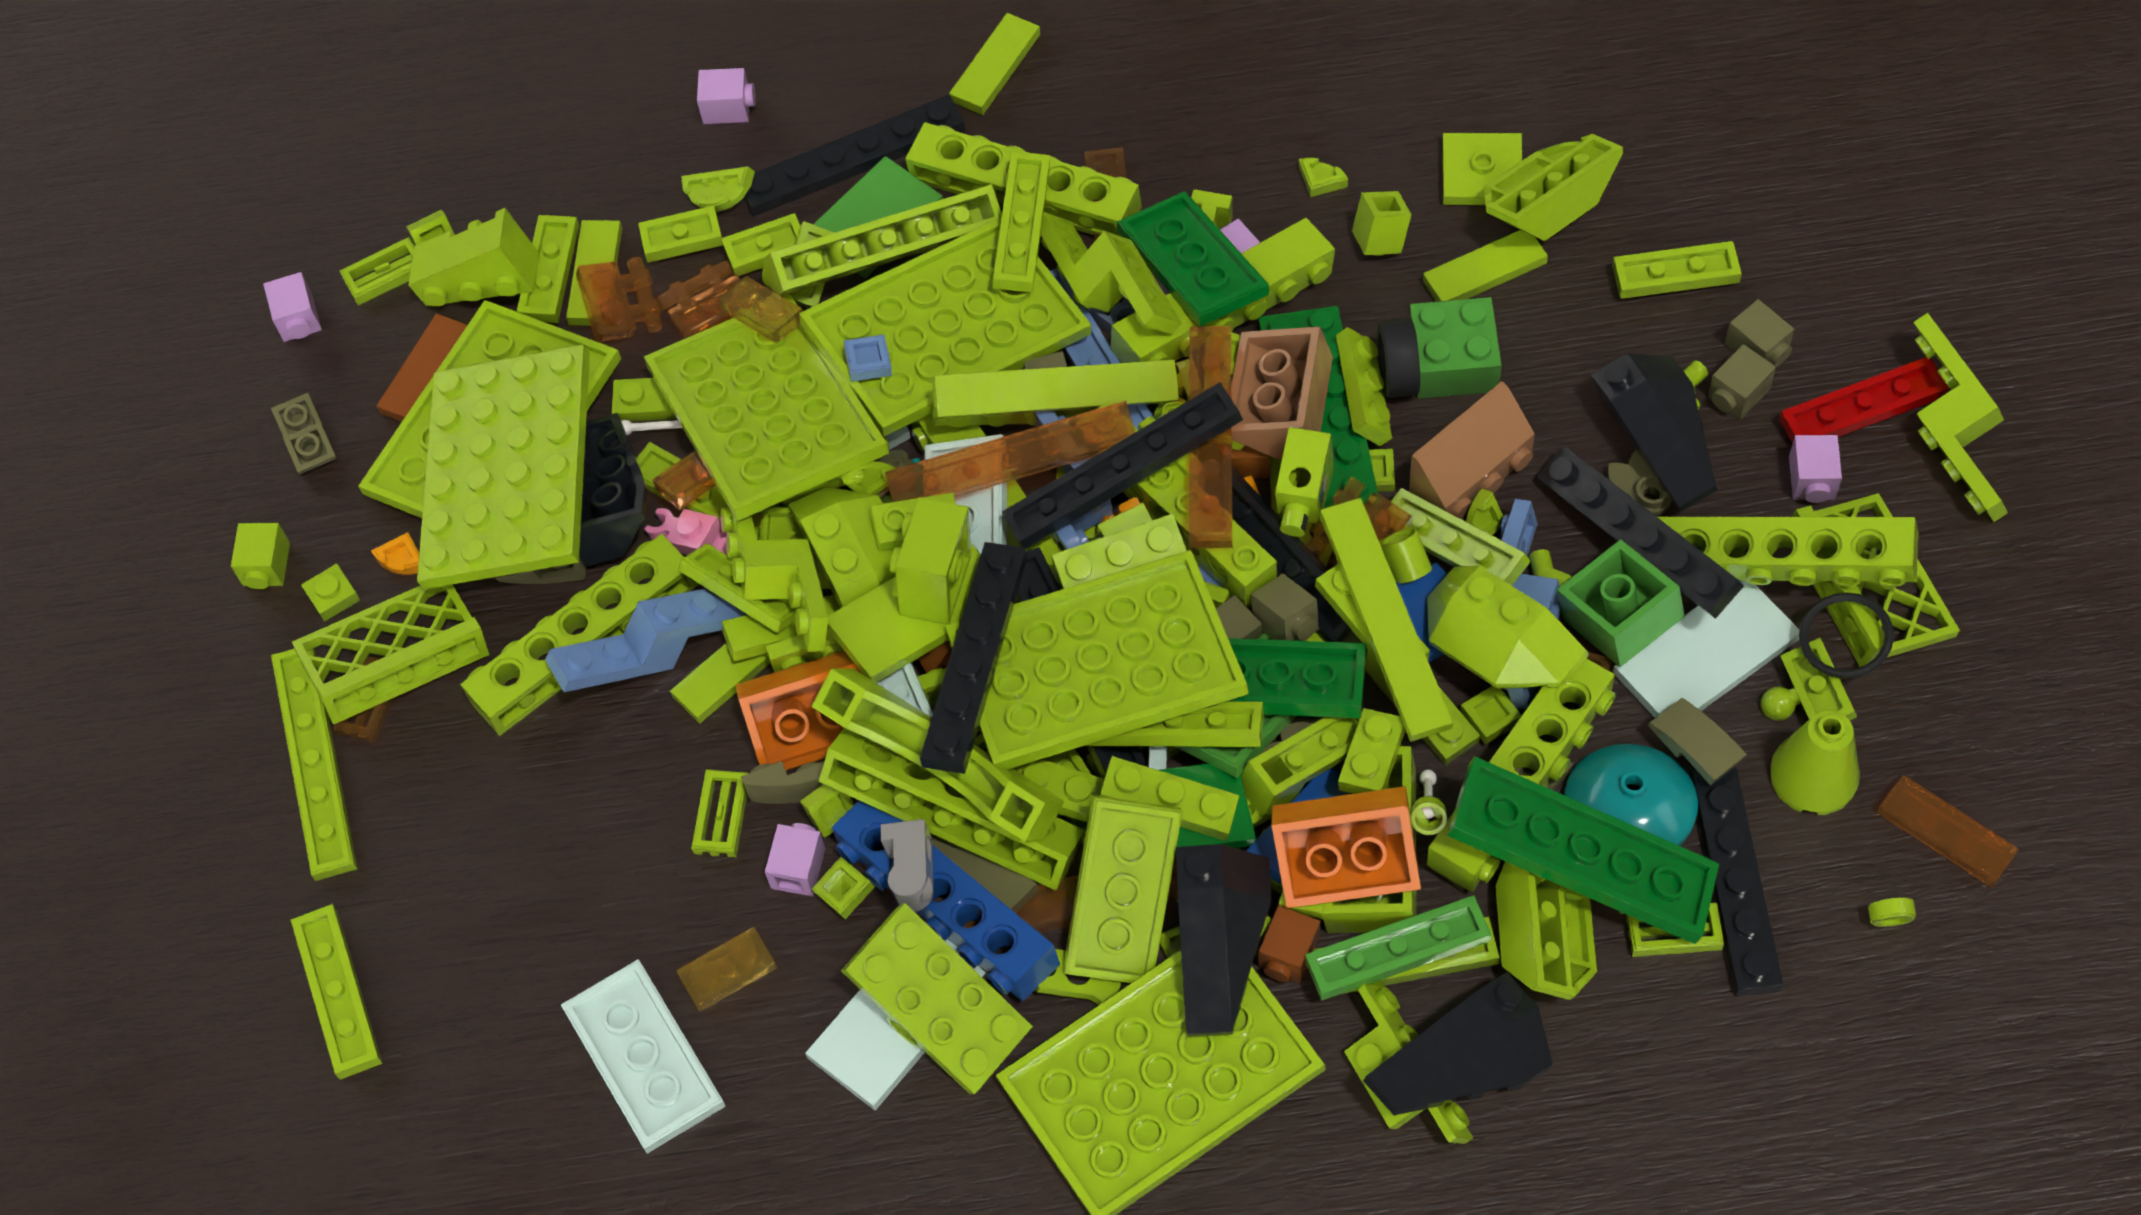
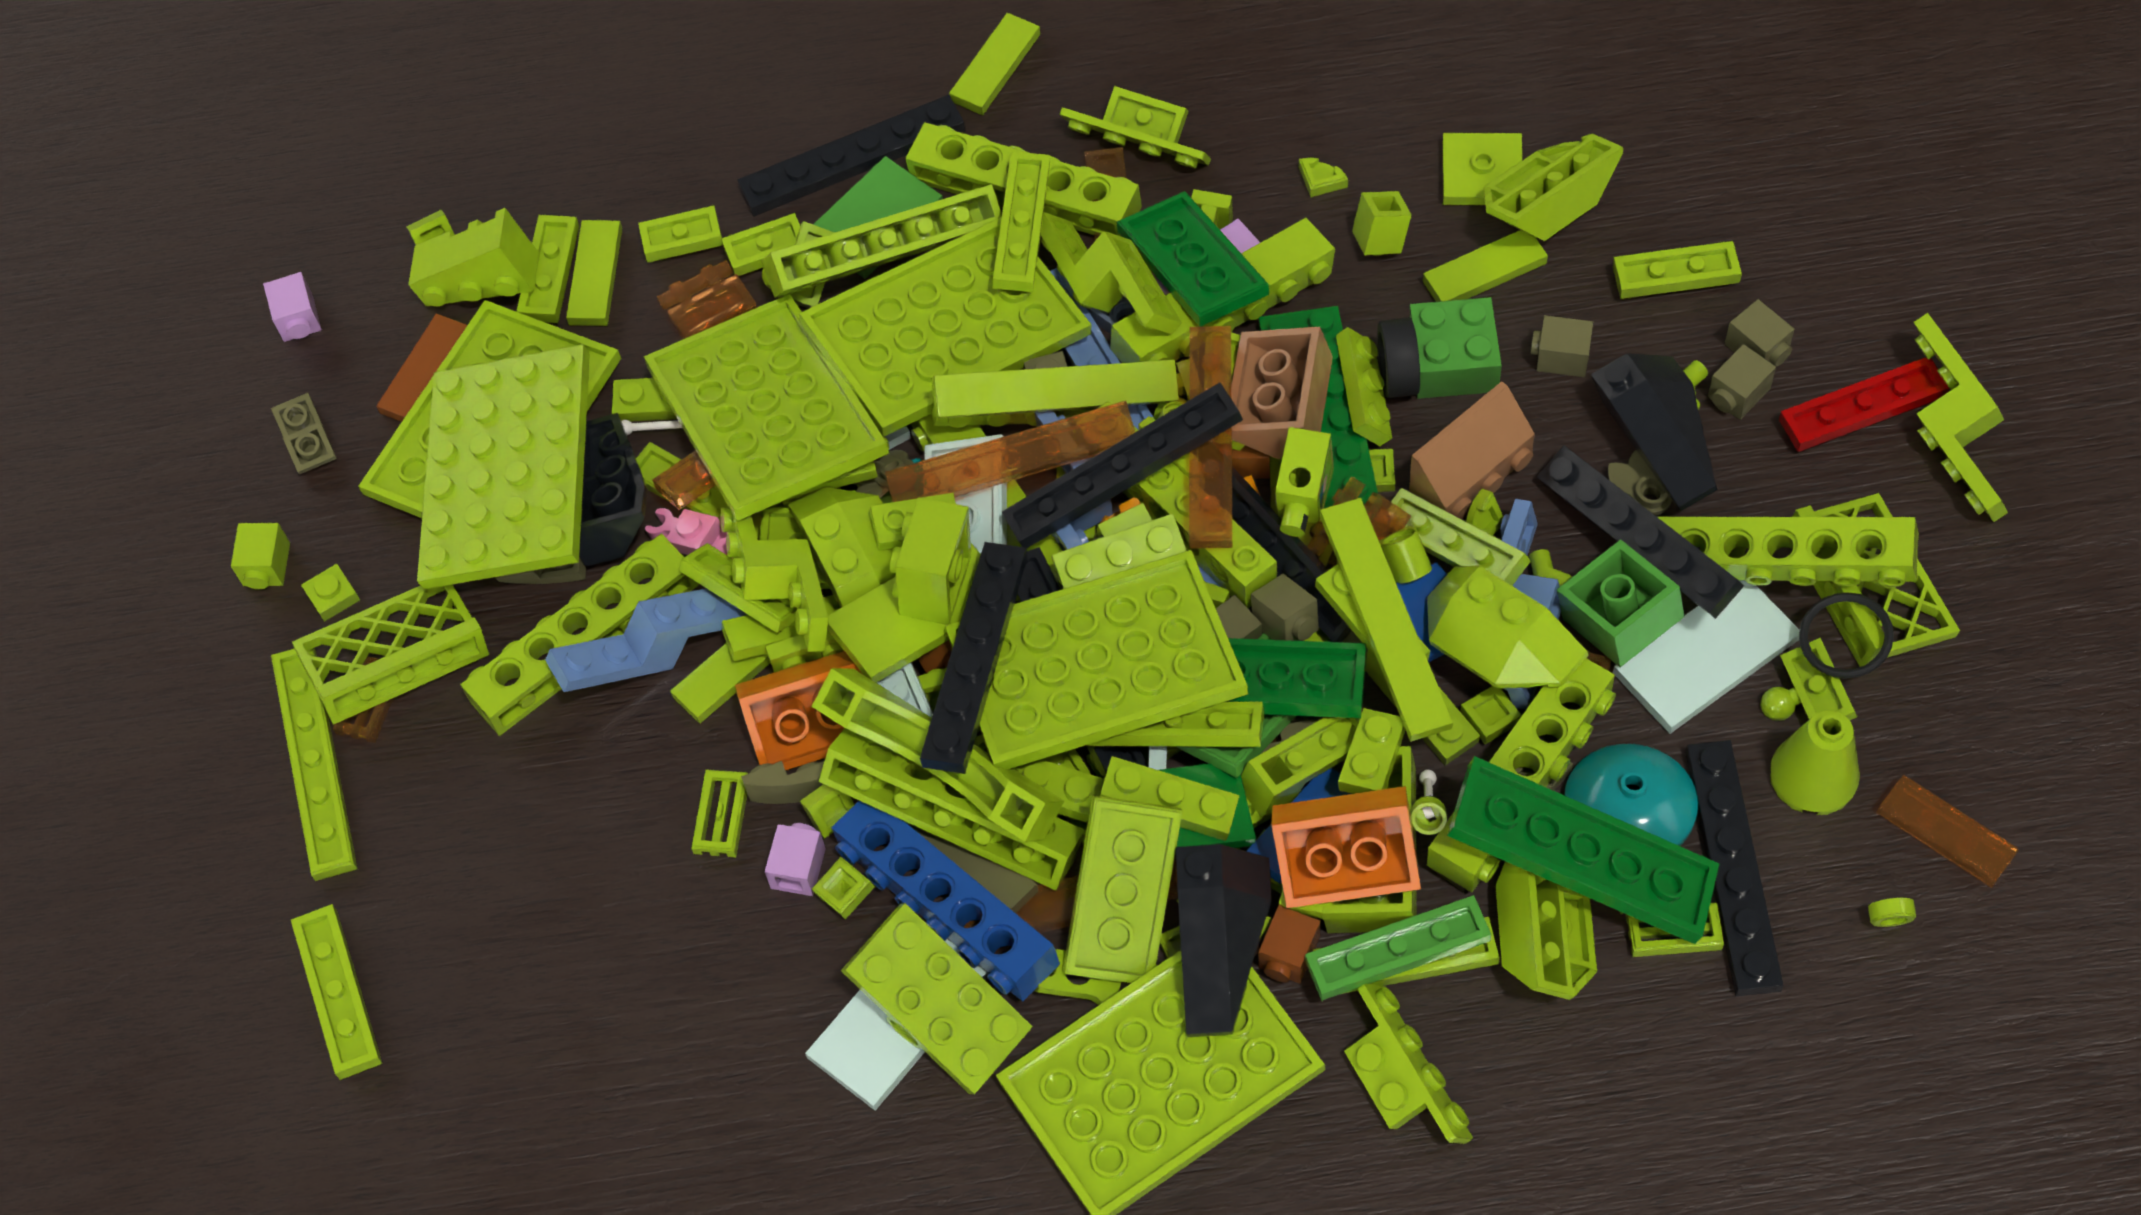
(385, 276): lime tile -> none
(398, 555): light orange tile -> none
(607, 301): clear orange plate -> none
(643, 1056): light aqua tile -> none
(719, 187): lime tile -> none
(724, 96): lavender brick -> none
(726, 969): clear yellow plate -> none
(761, 309): clear yellow plate -> none
(867, 358): medium blue tile -> none
(868, 478): lime tile -> none
(913, 862): light grey leg -> none
(1143, 121): none -> lime bracket
(1477, 1047): black wedge -> none
(1562, 346): none -> olive brick
(1699, 739): olive slope -> none
(1815, 467): lavender brick -> none

